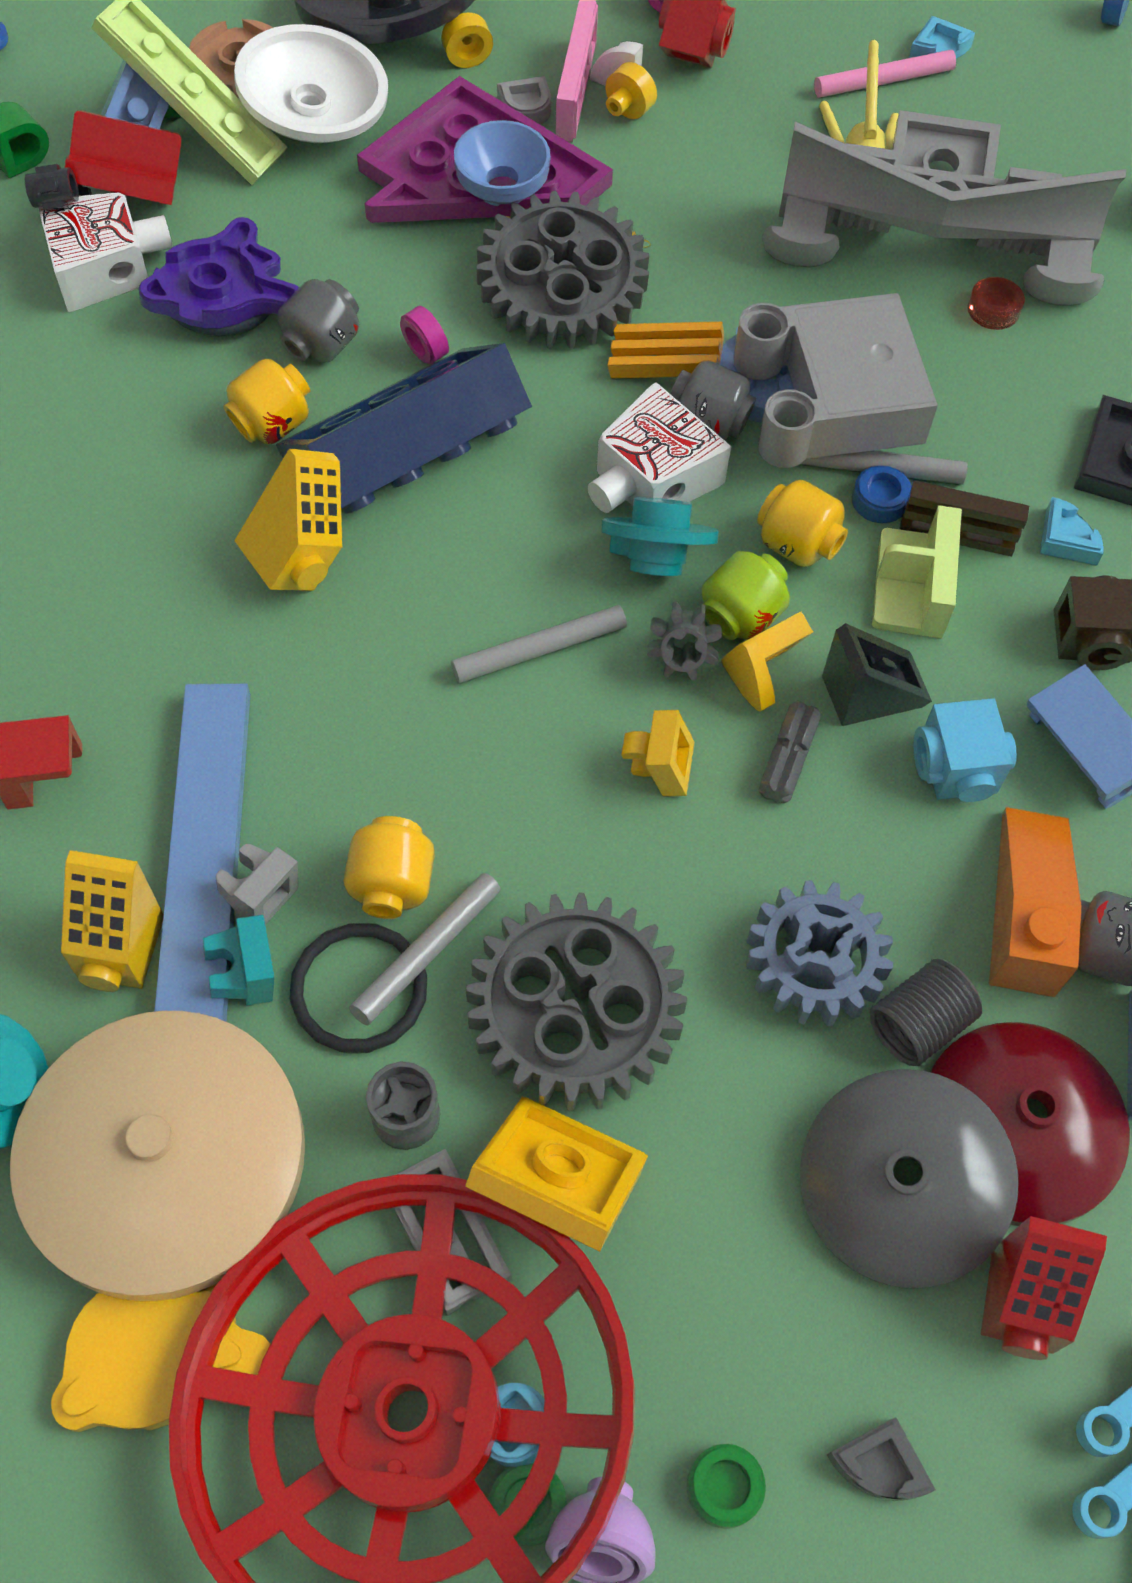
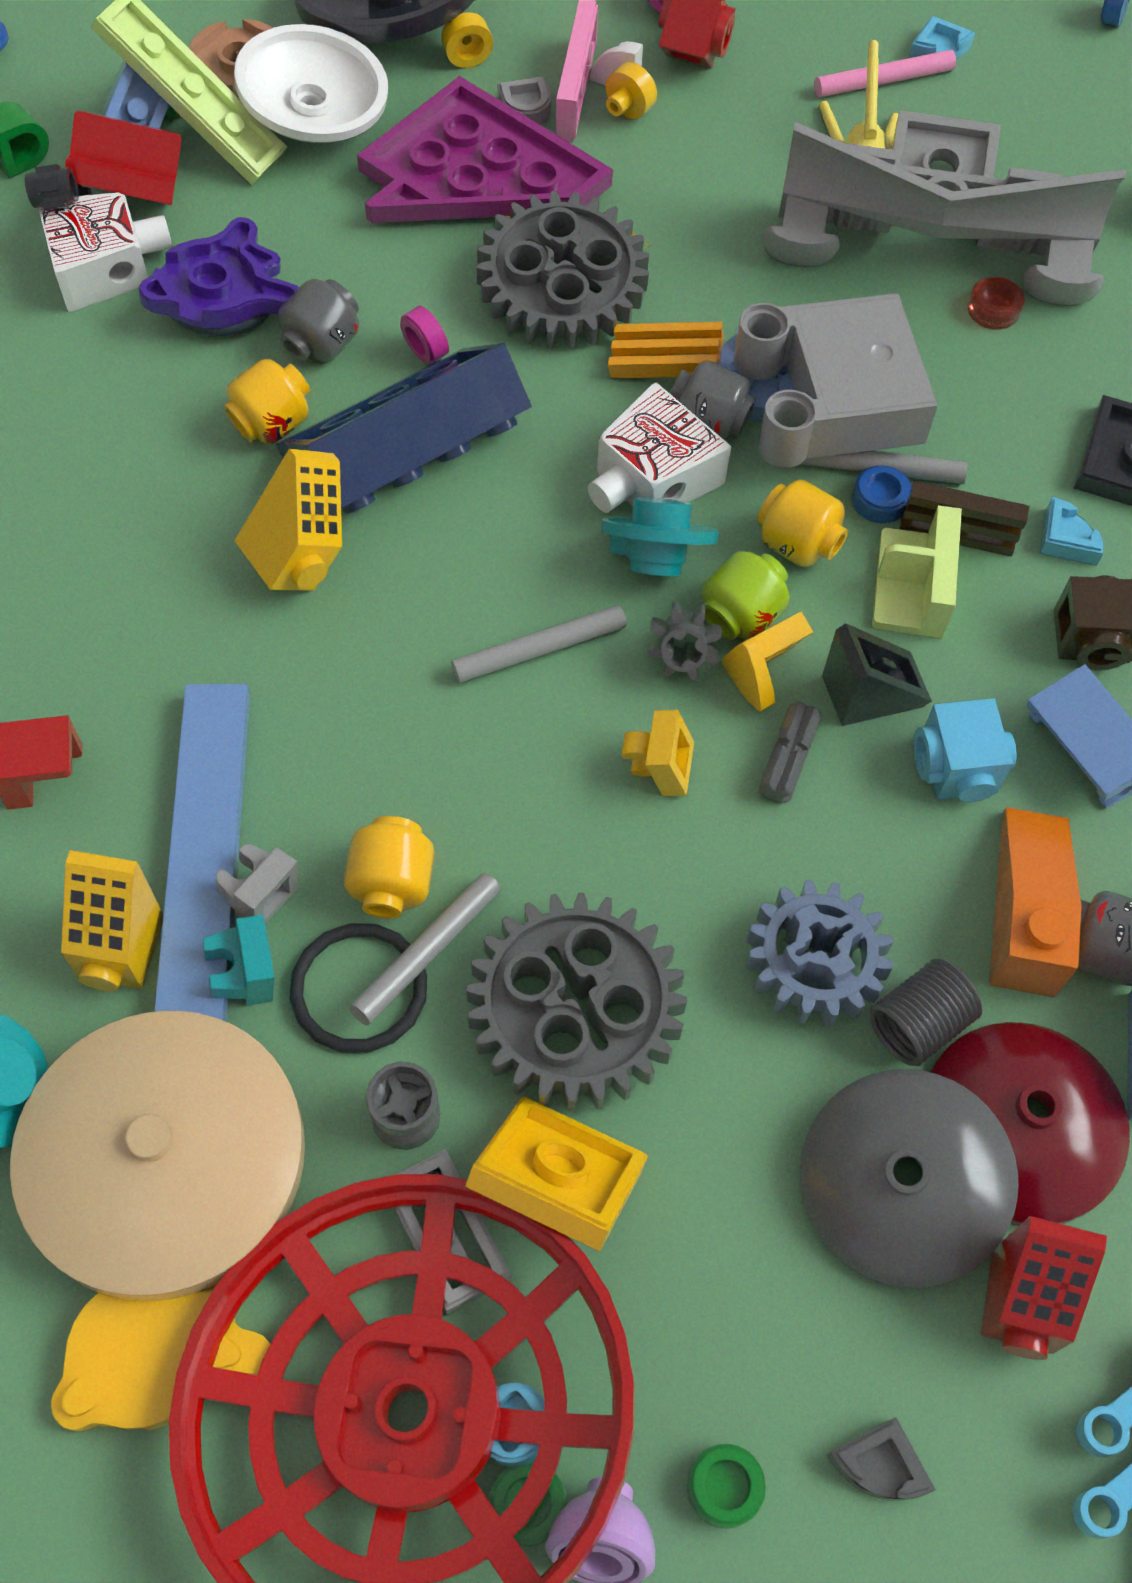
(502, 151): medium blue piece -> none

